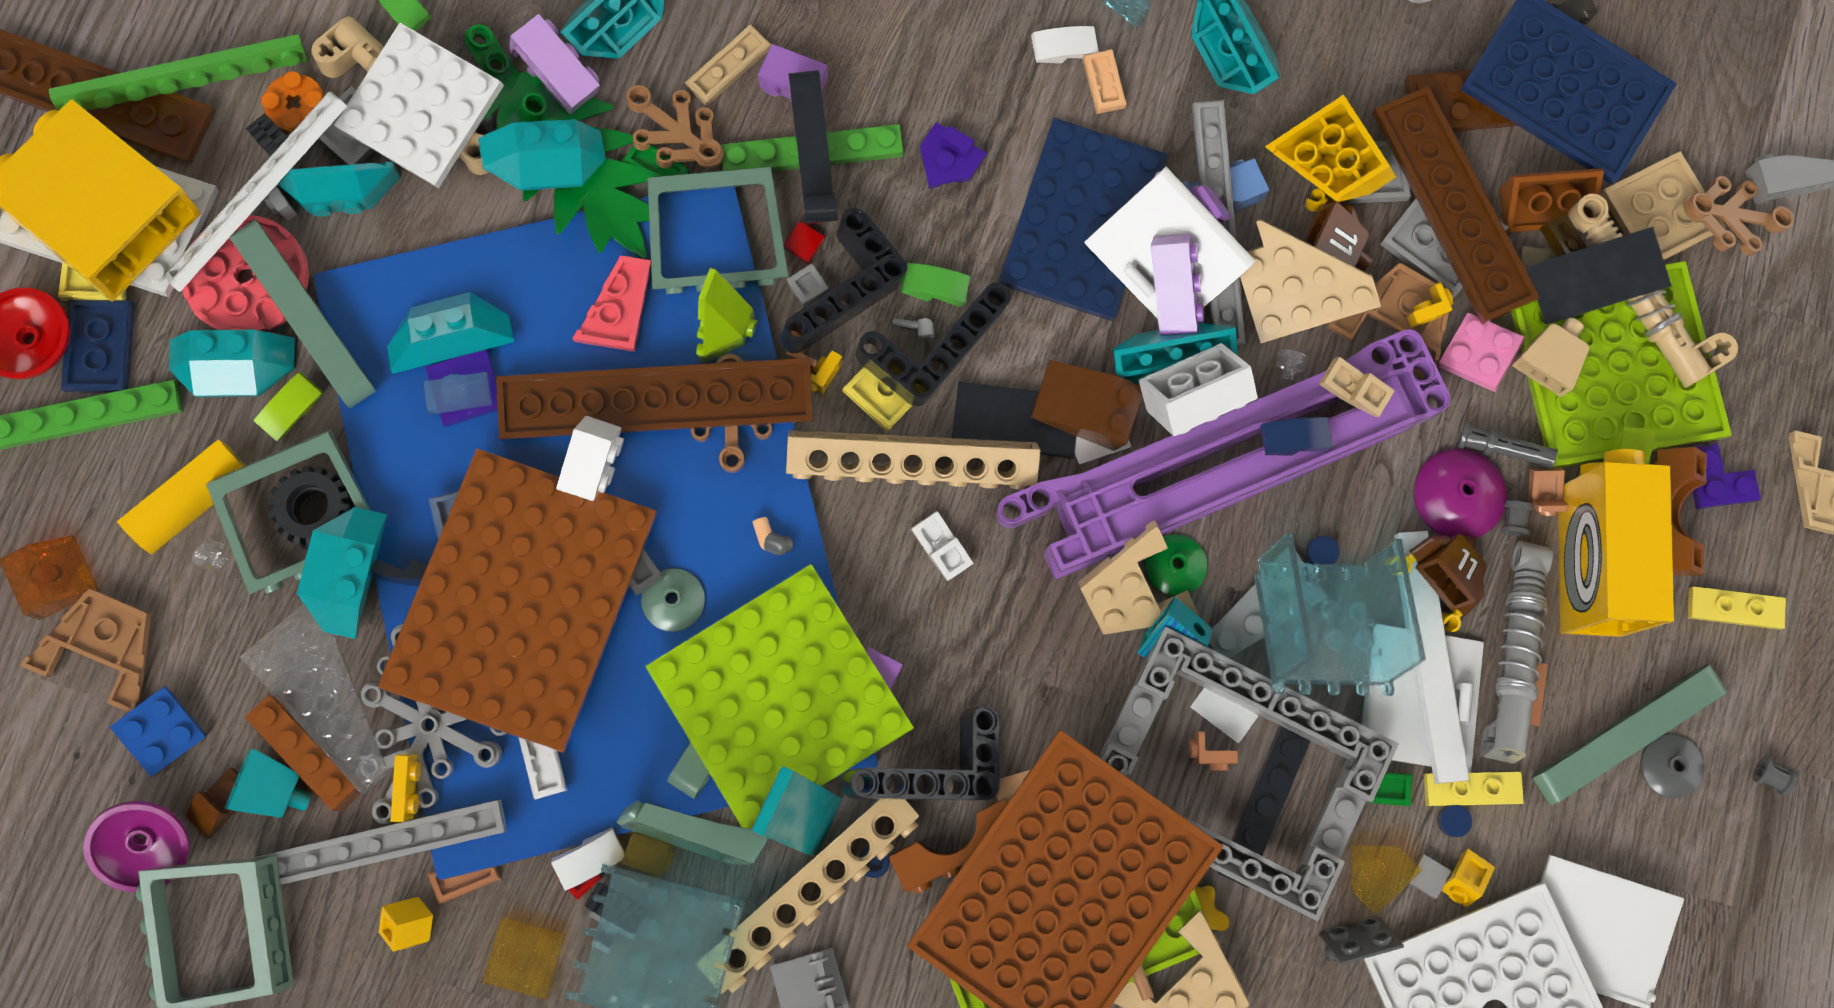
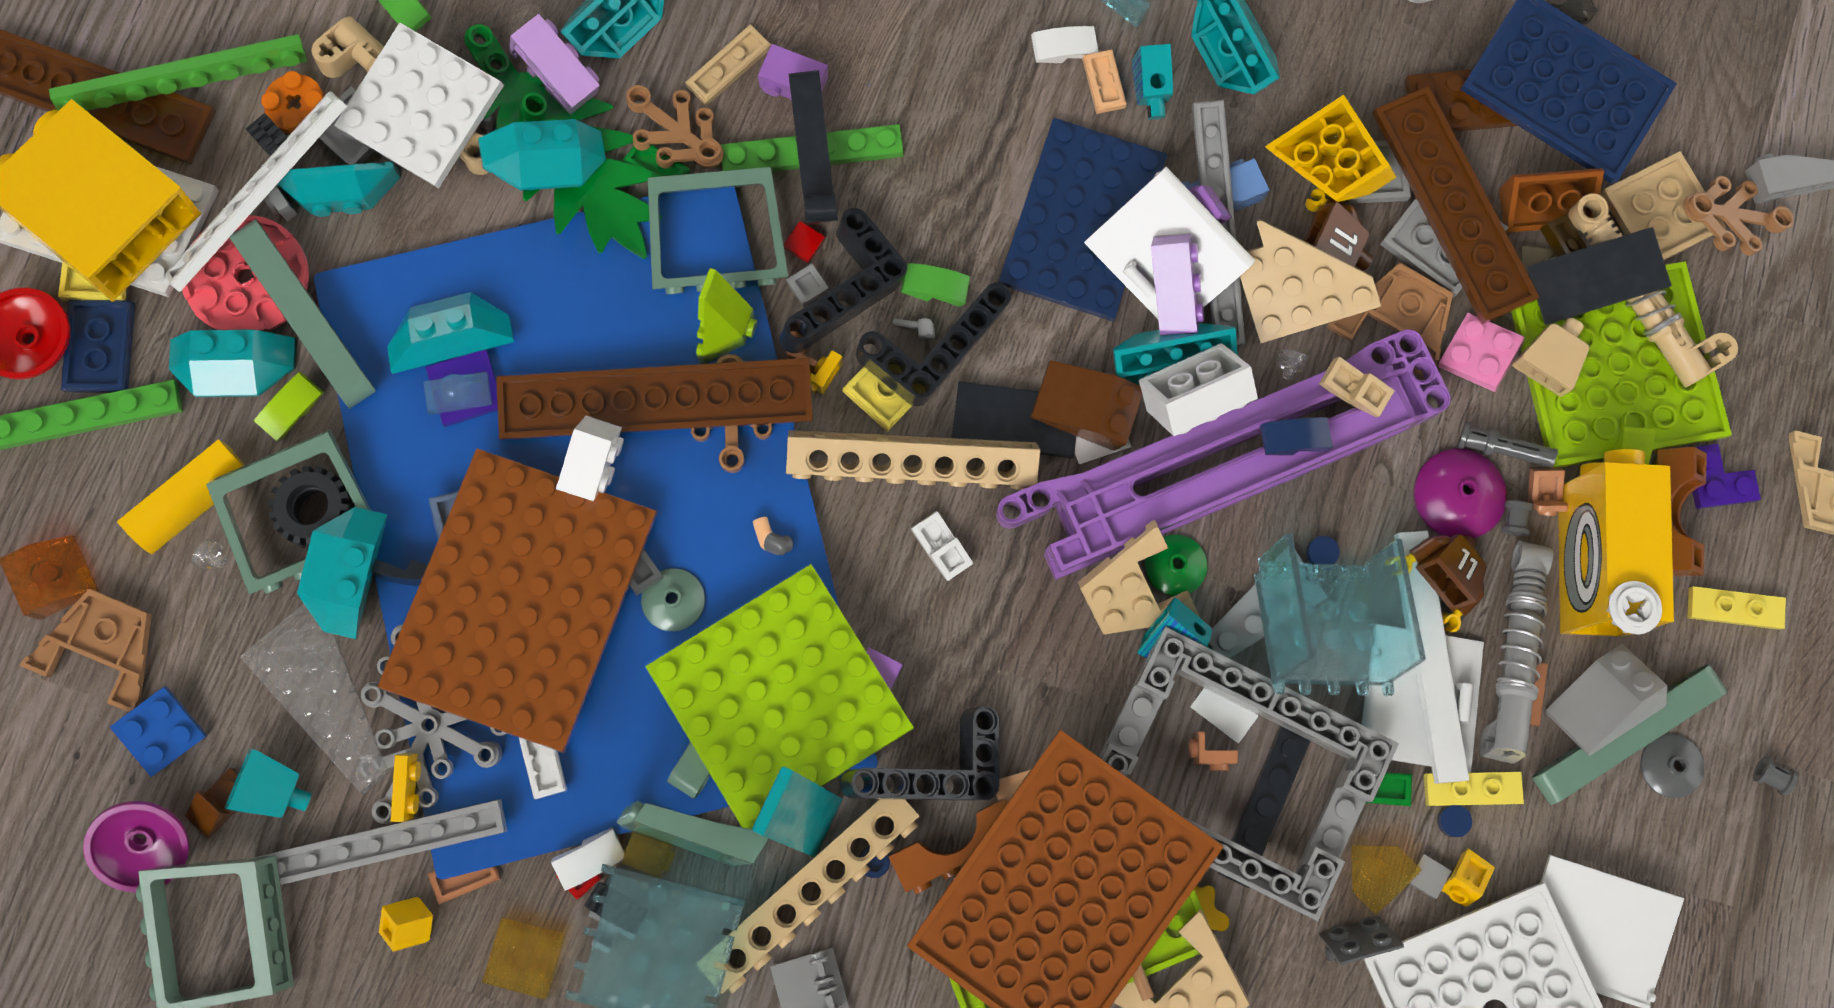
(302, 753): dark orange arch -> none
(618, 310): coral wing -> none
(949, 156): dark purple plate -> none
(1153, 68): none -> teal torso
(1427, 311): yellow bracket -> none
(1608, 700): none -> light grey slope
(1649, 611): none -> white gear

